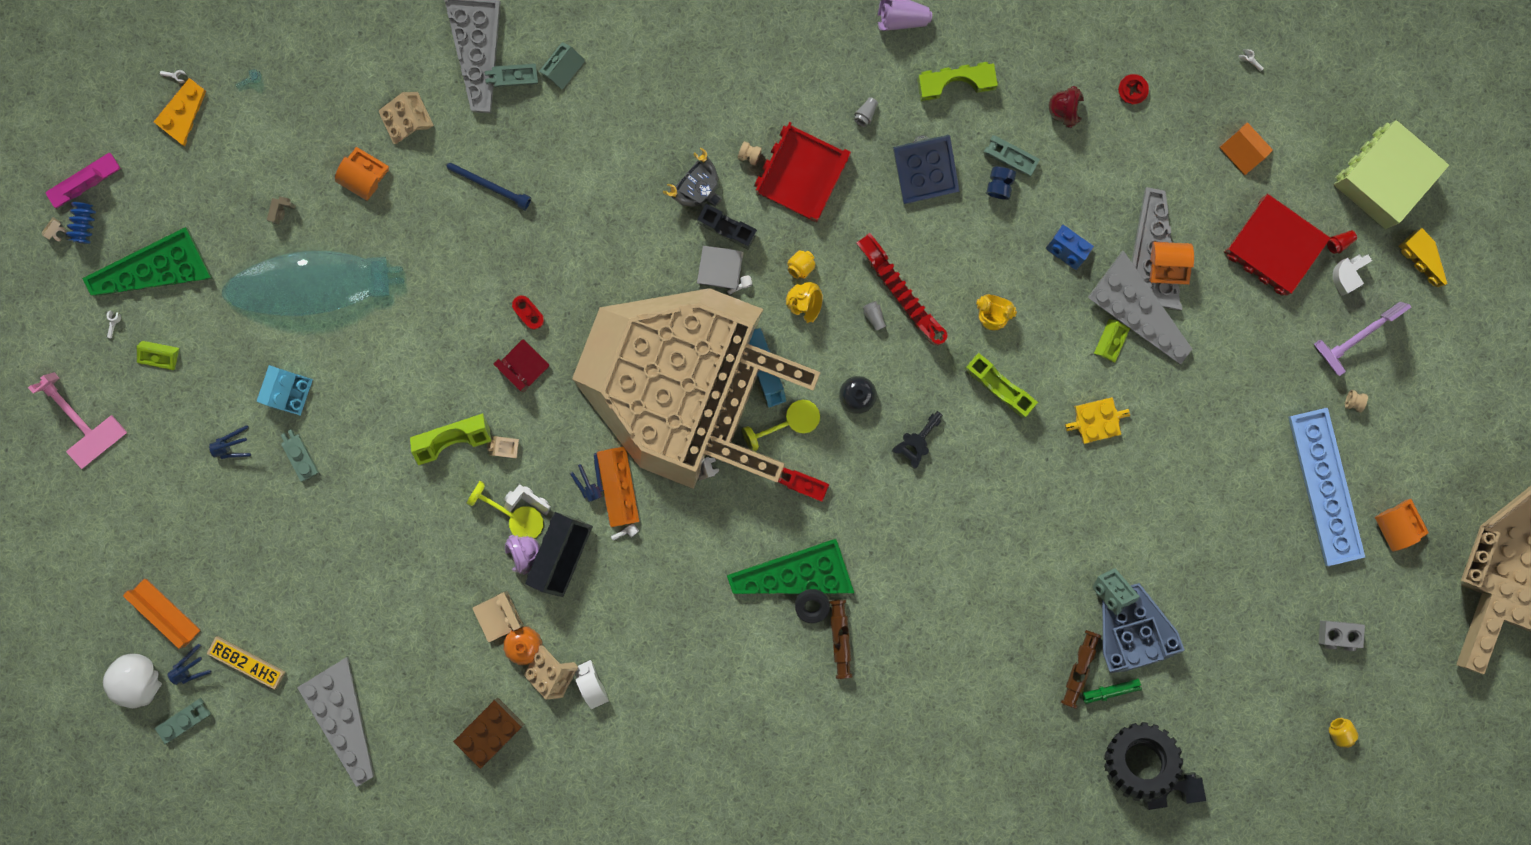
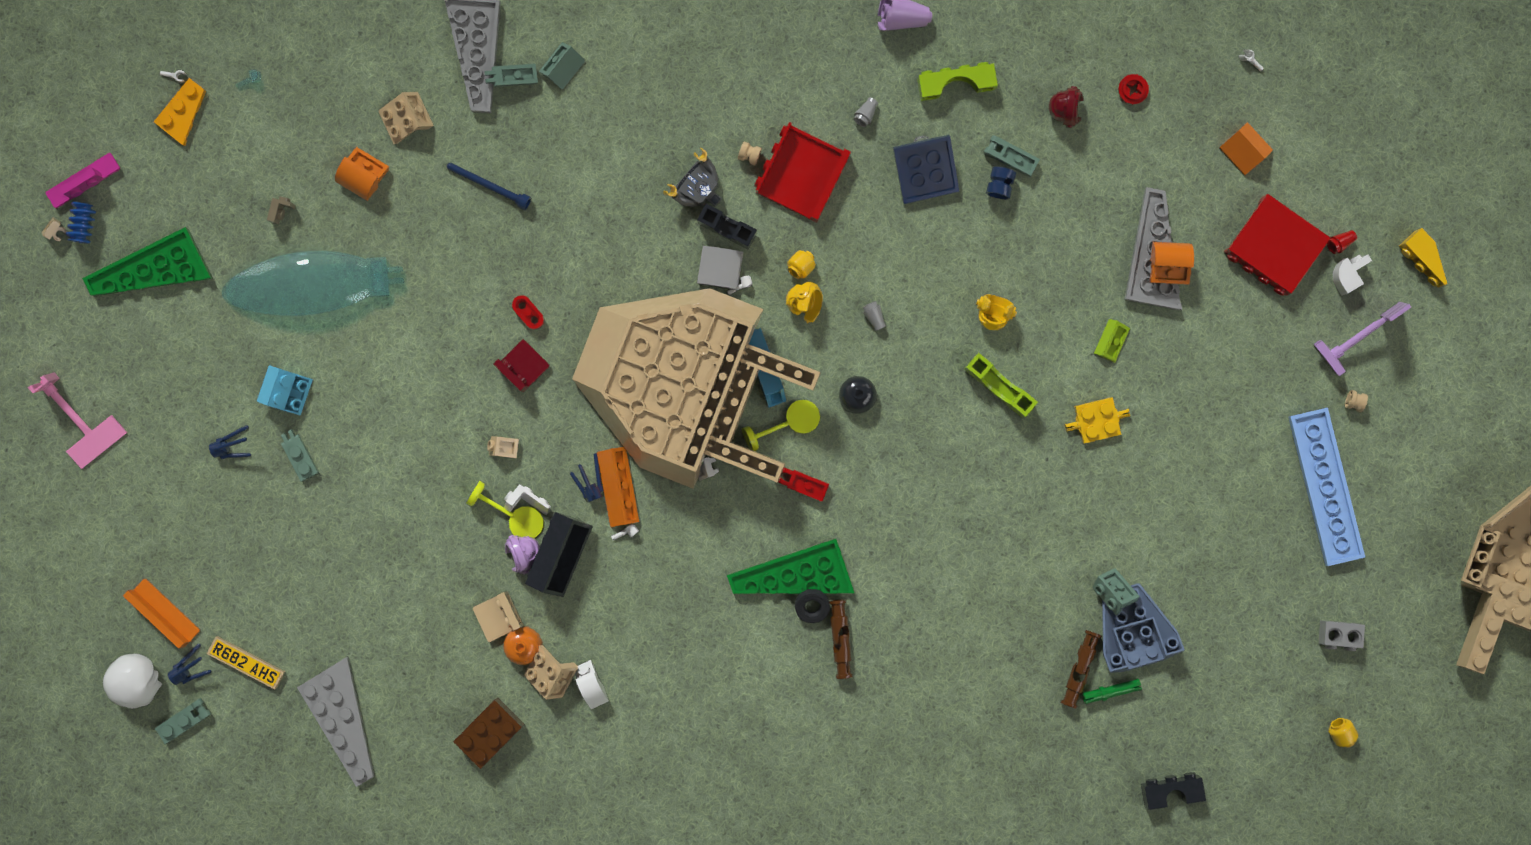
(112, 322): white hand -> none
(157, 355): lime slope -> none
(428, 445): lime arch -> none
(878, 260): red piece -> none
(917, 441): black piece -> none
(1069, 247): blue bracket -> none
(1132, 302): light grey wing -> none
(1158, 742): black tyre -> none
(1390, 174): yellowish green brick -> none
(1401, 525): orange brick -> none

